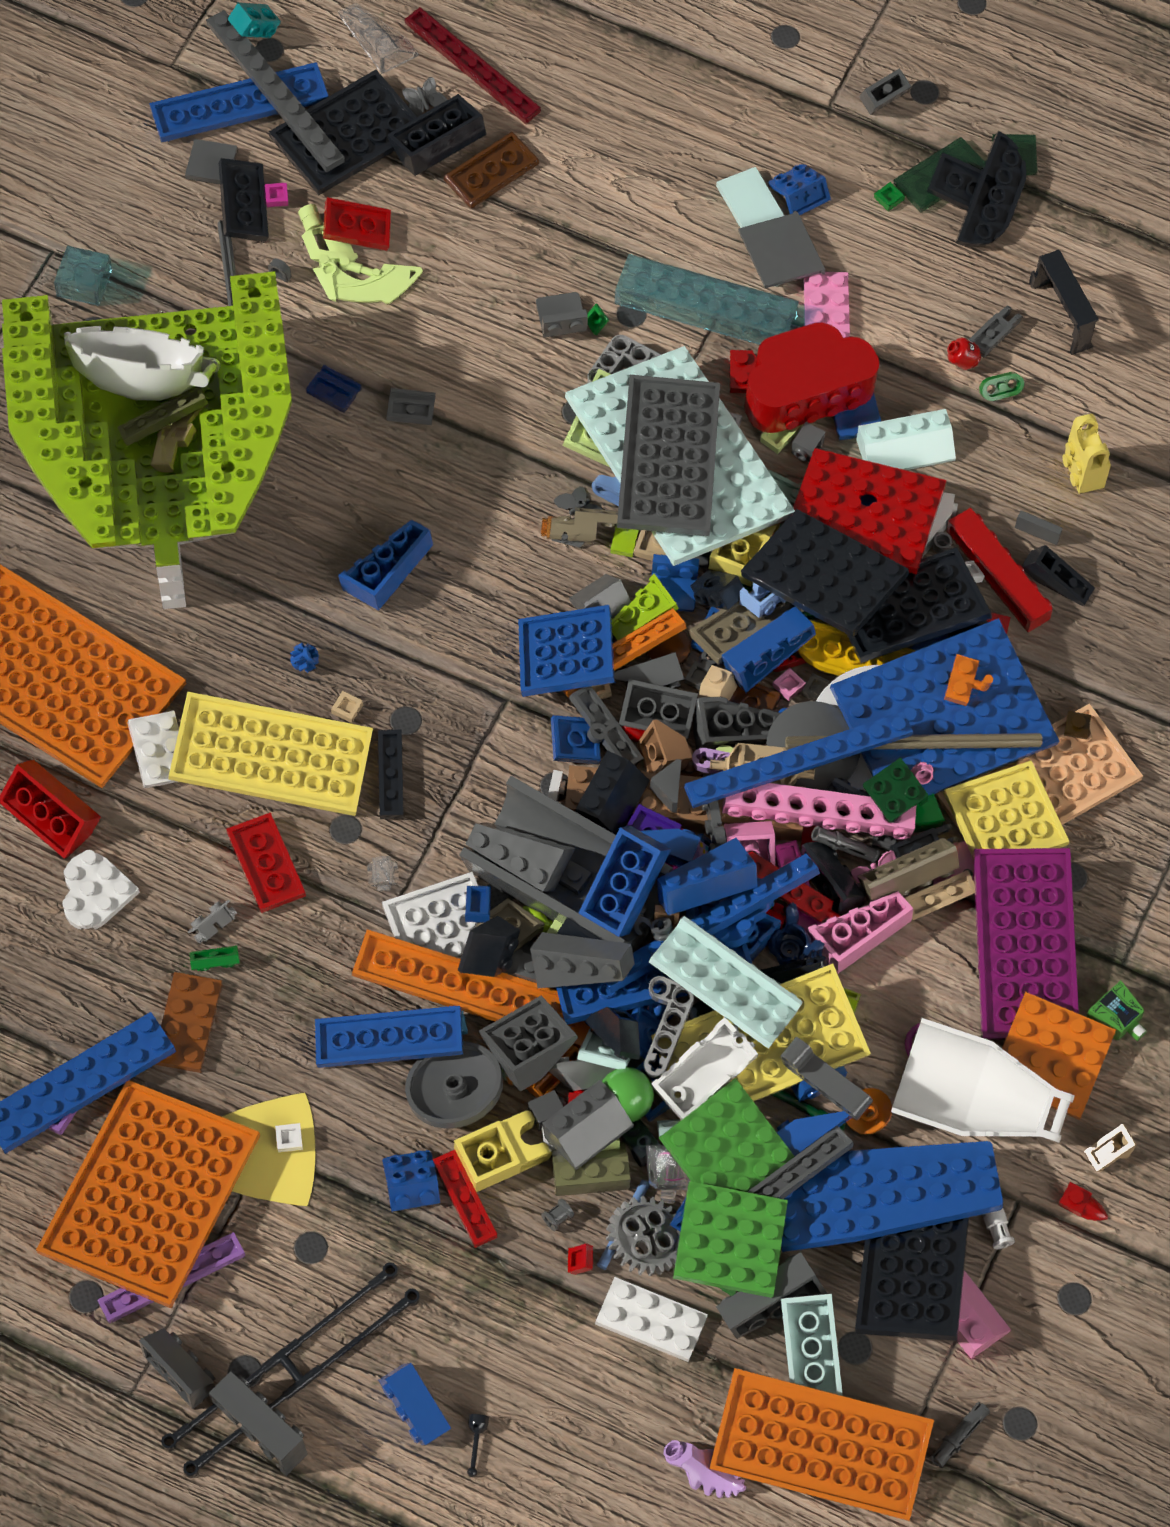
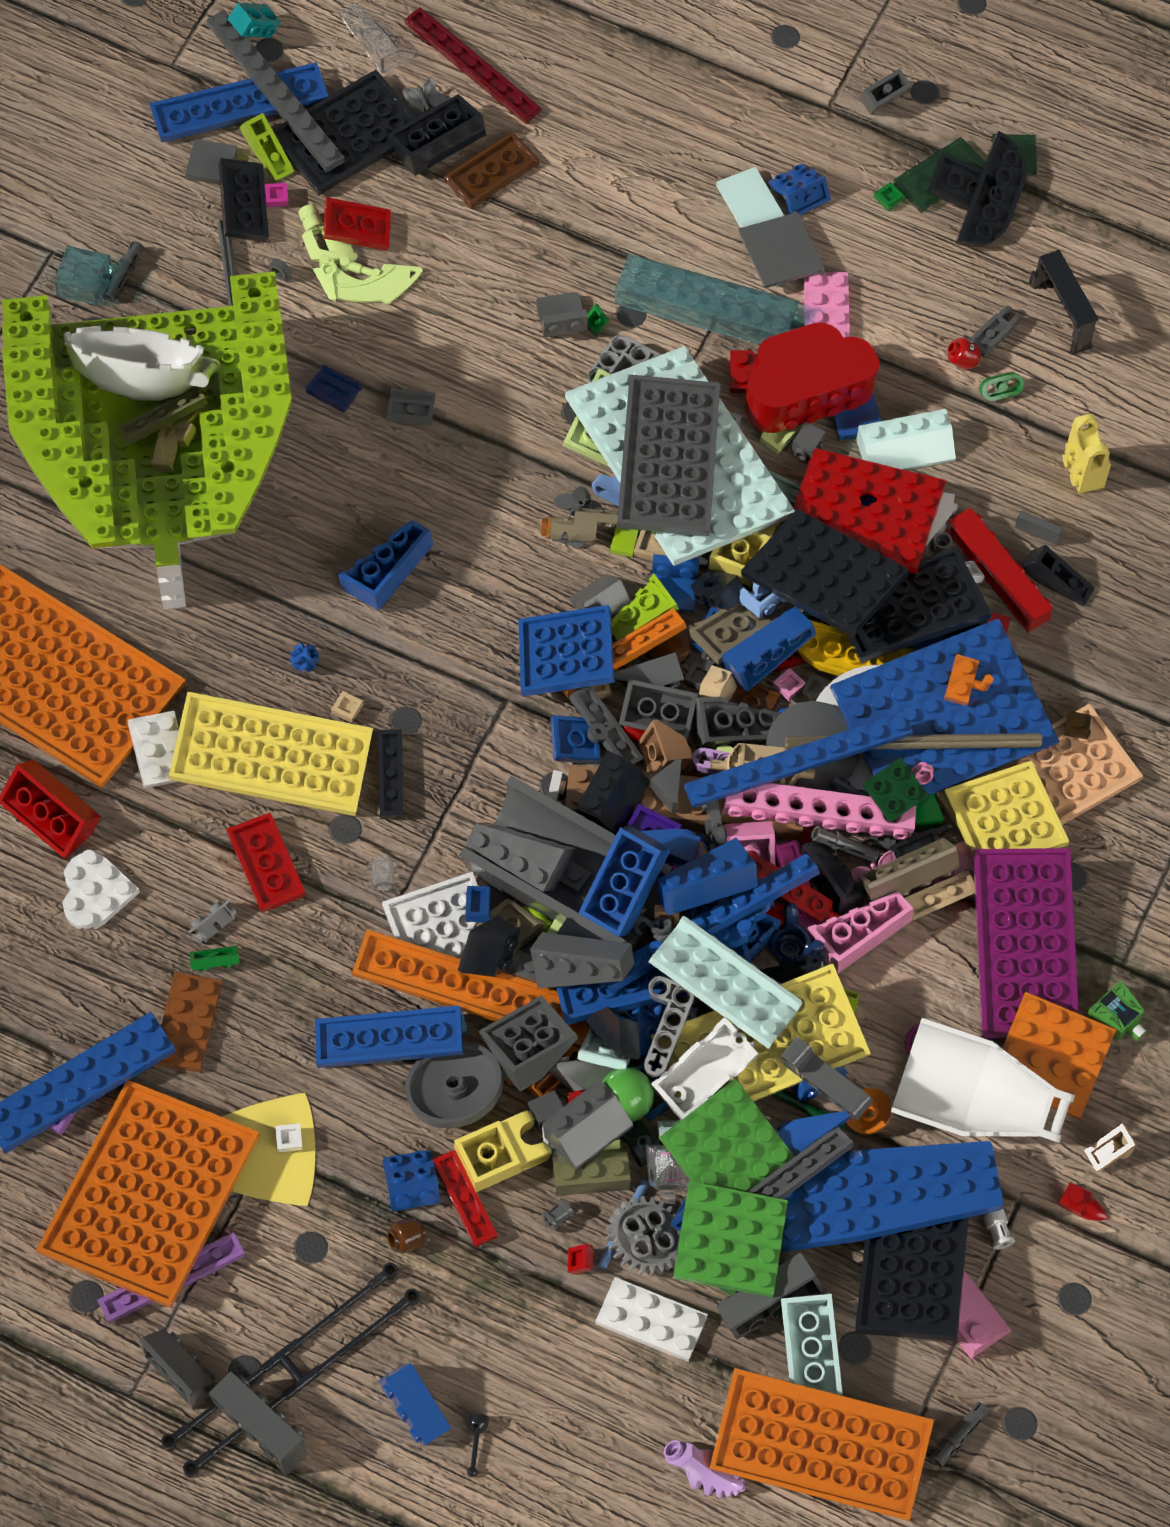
(126, 265): none -> dark grey pin
(266, 147): none -> lime slope
(406, 1235): none -> reddish brown head

